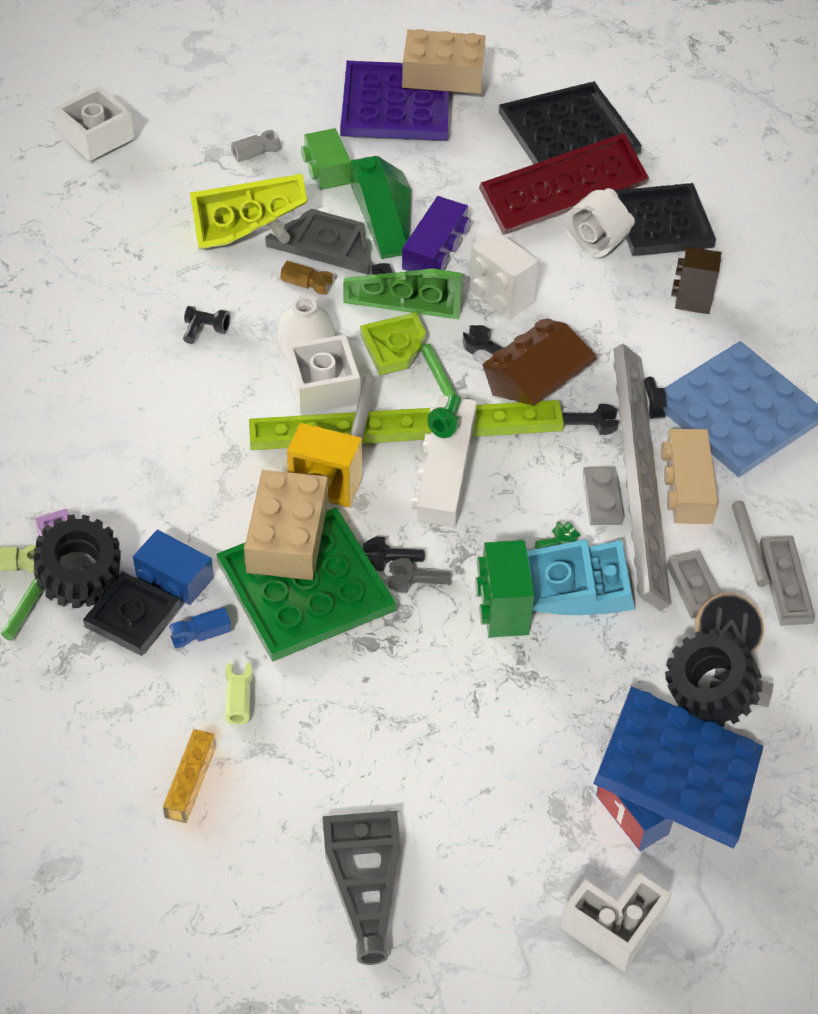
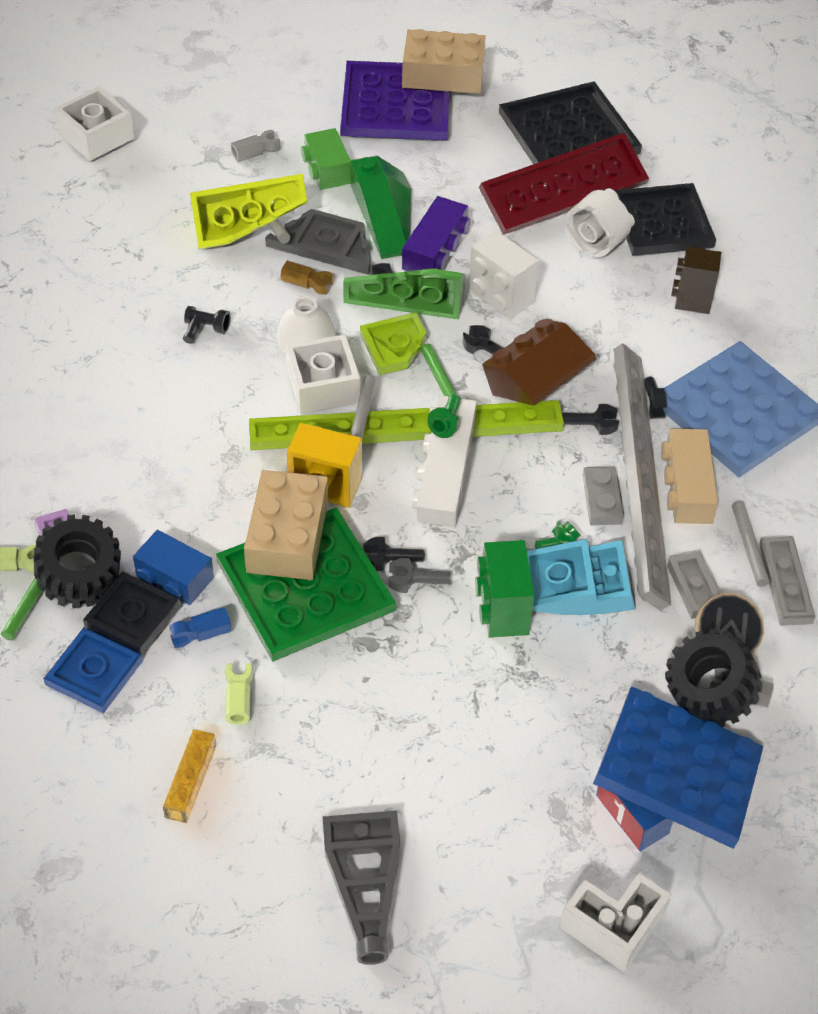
(93, 670): none -> blue tile

